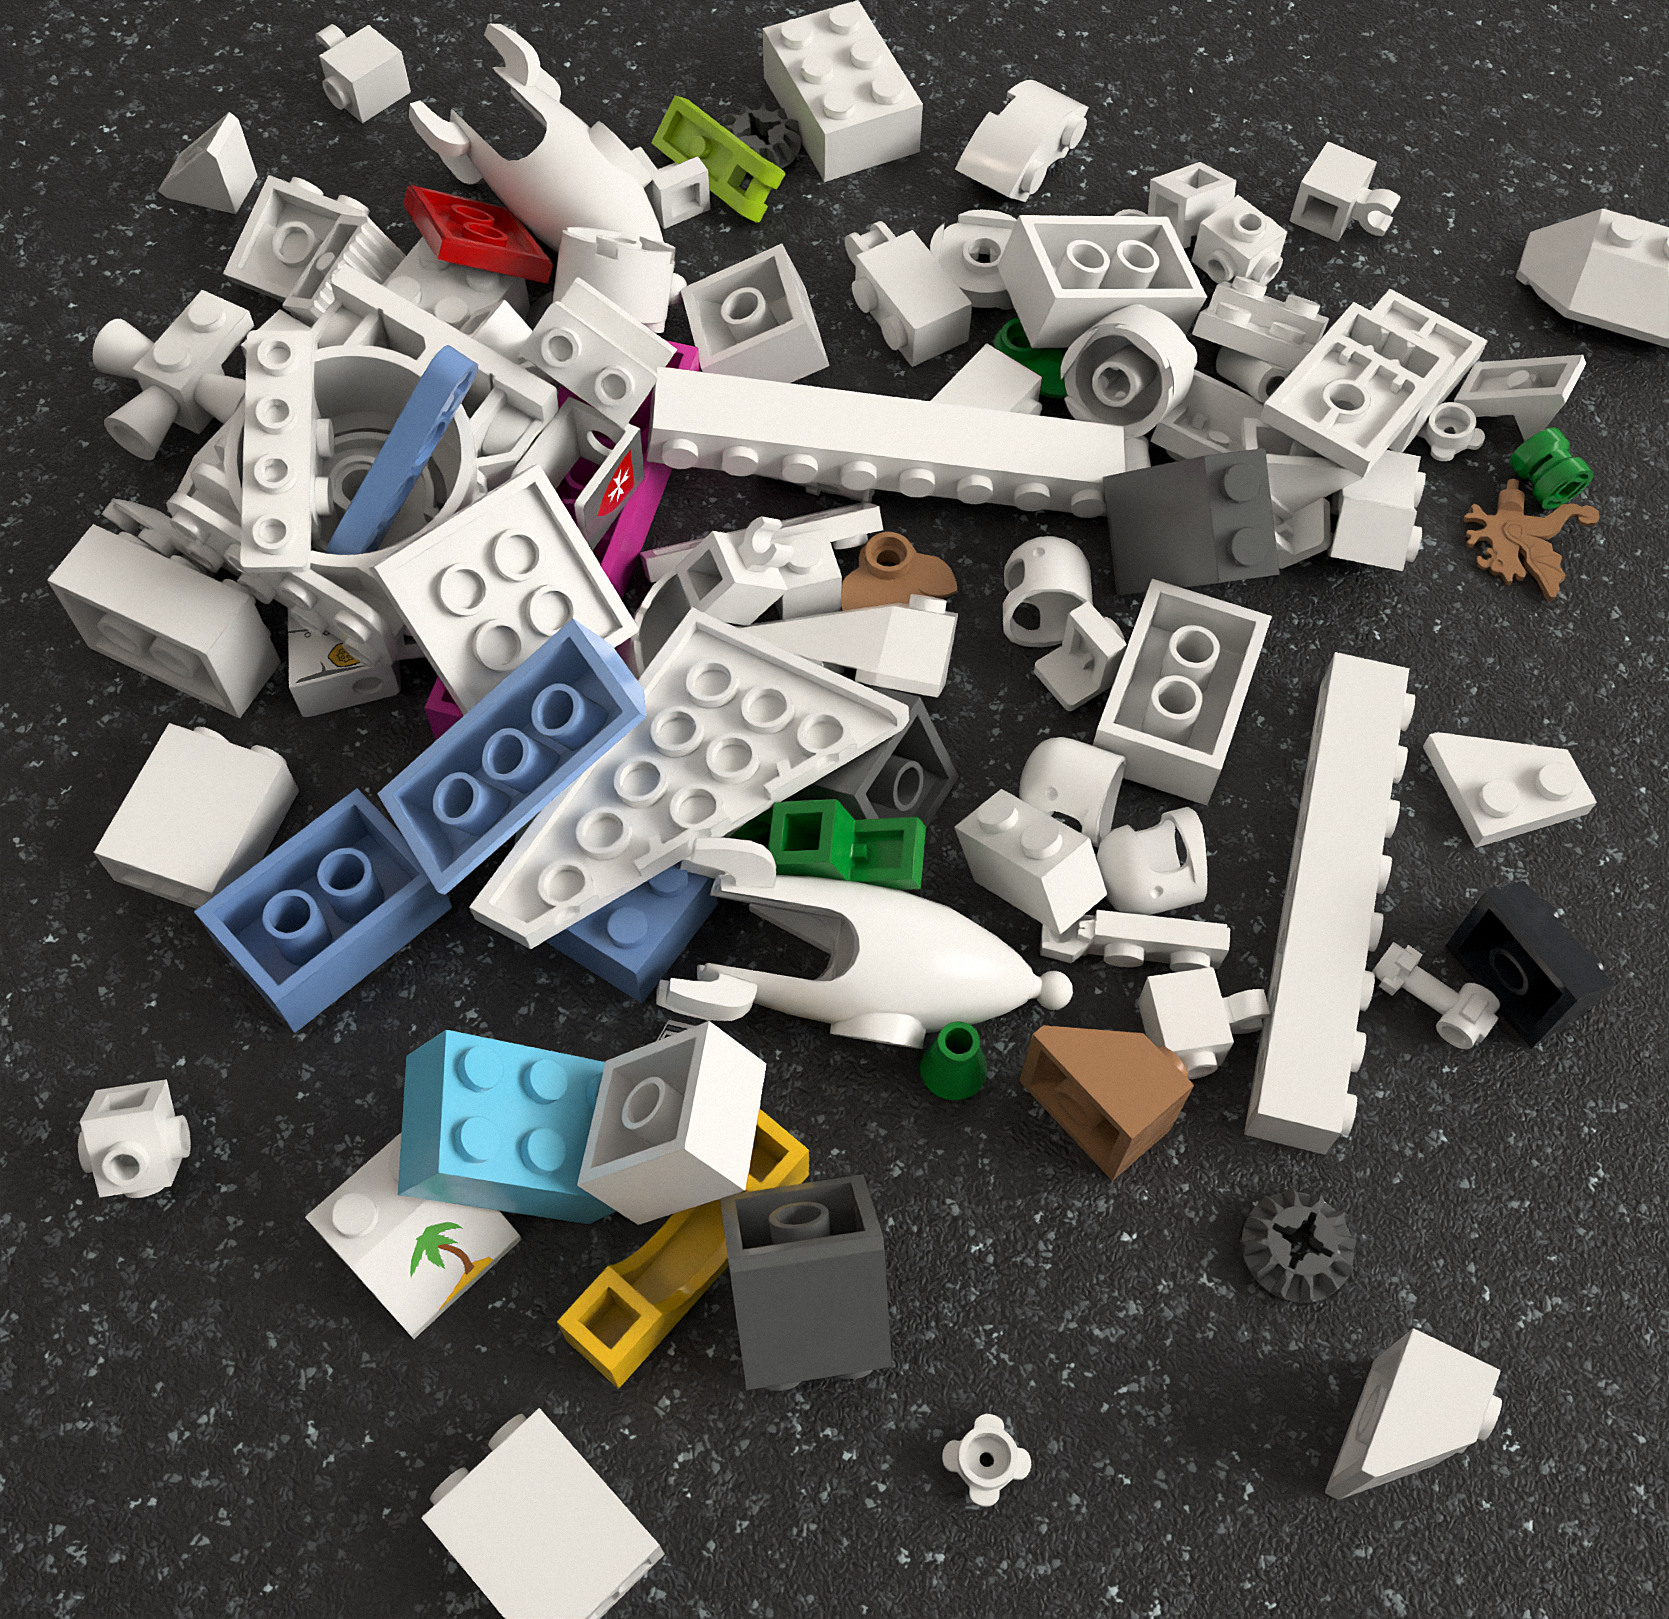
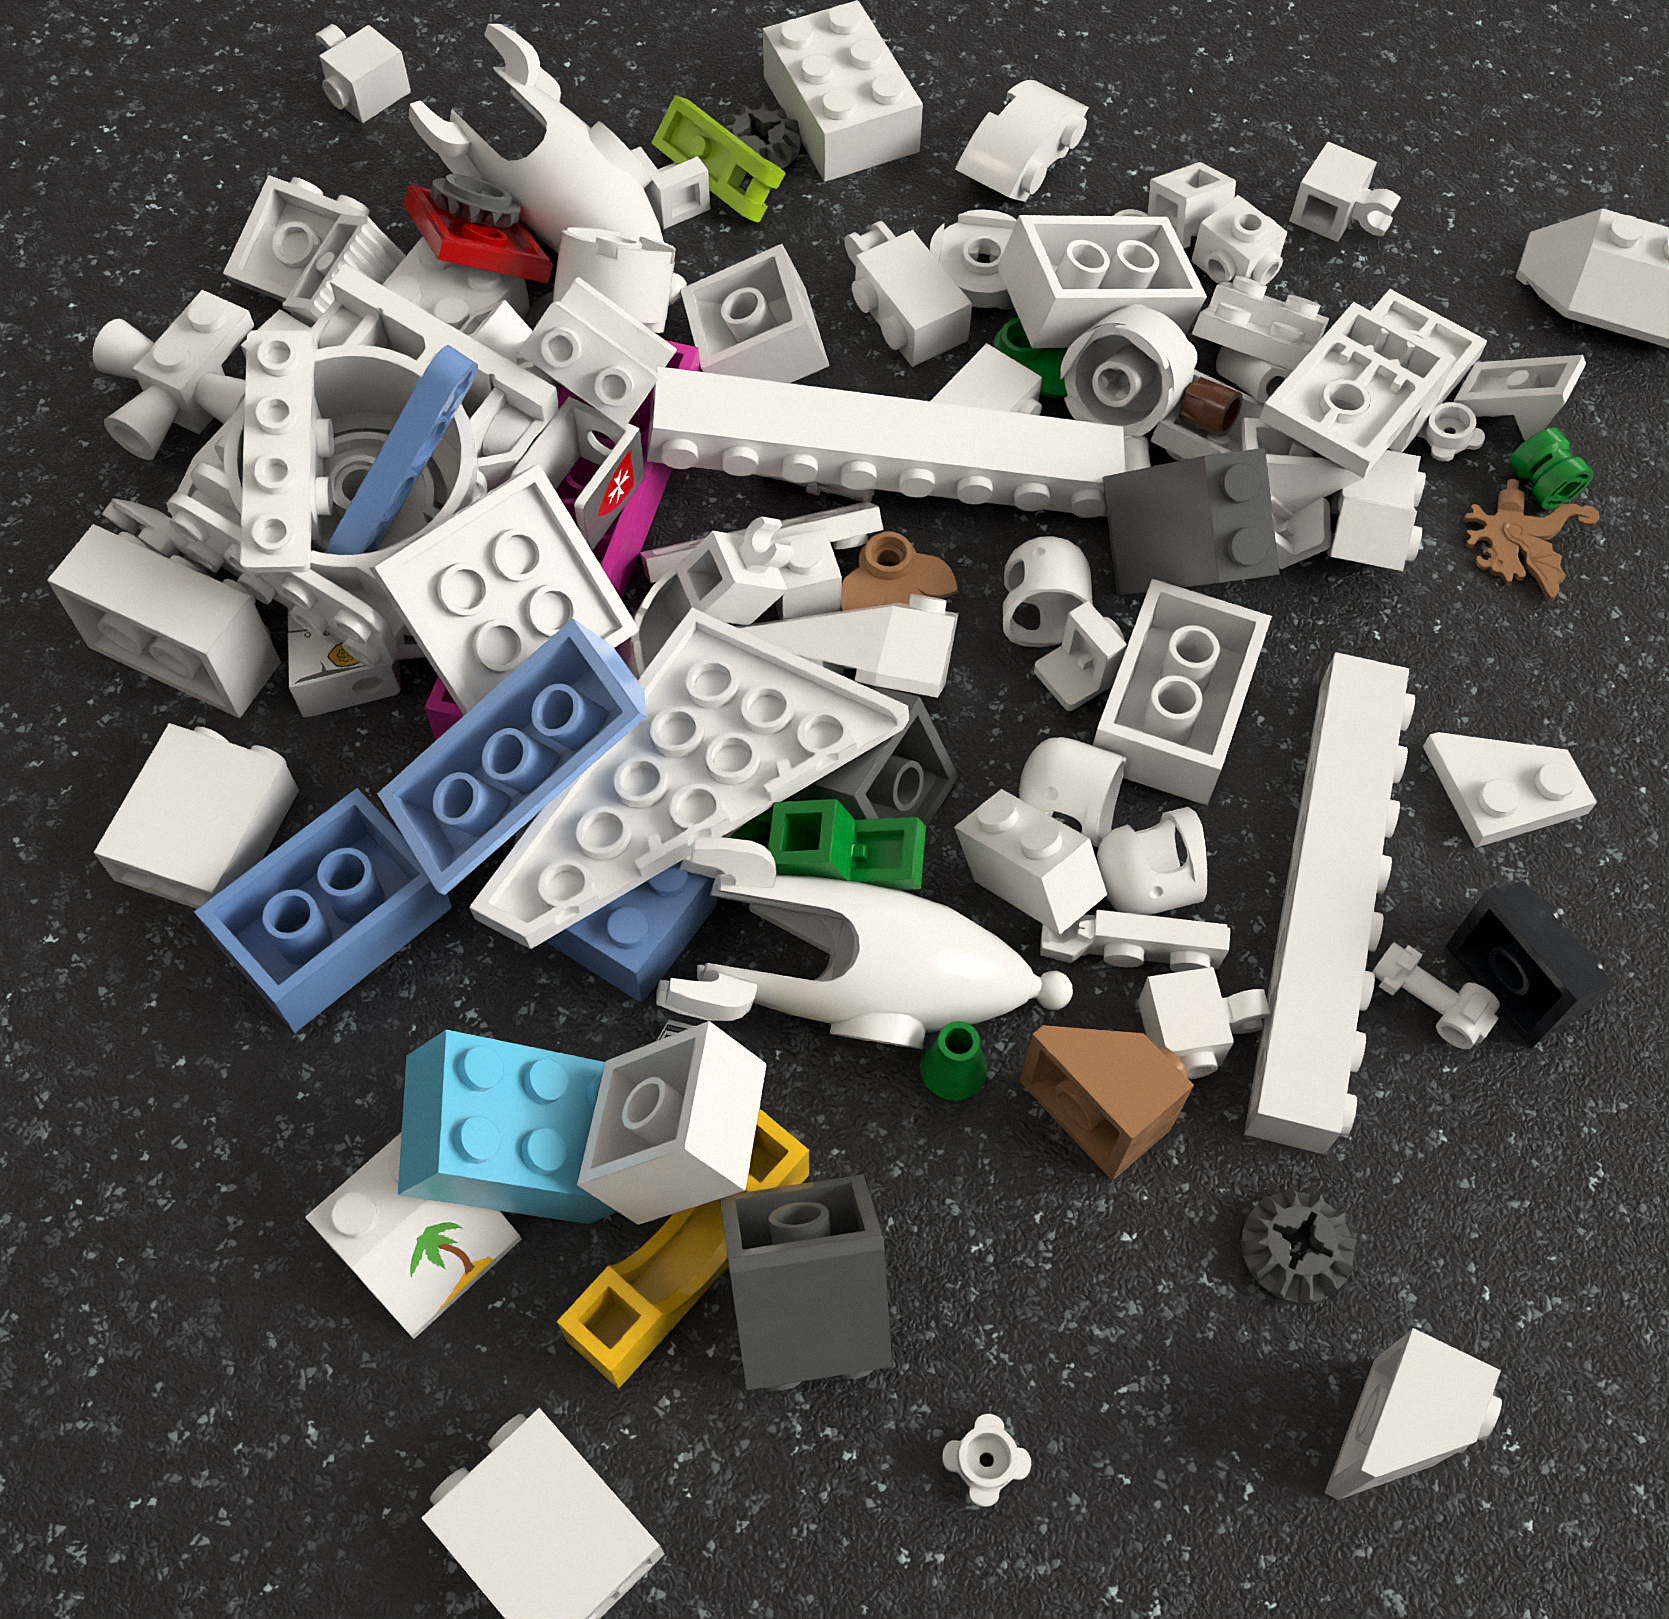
(133, 1139): white brick -> none
(213, 169): white slope -> none
(475, 200): none -> dark grey gear
(1211, 406): none -> reddish brown hose

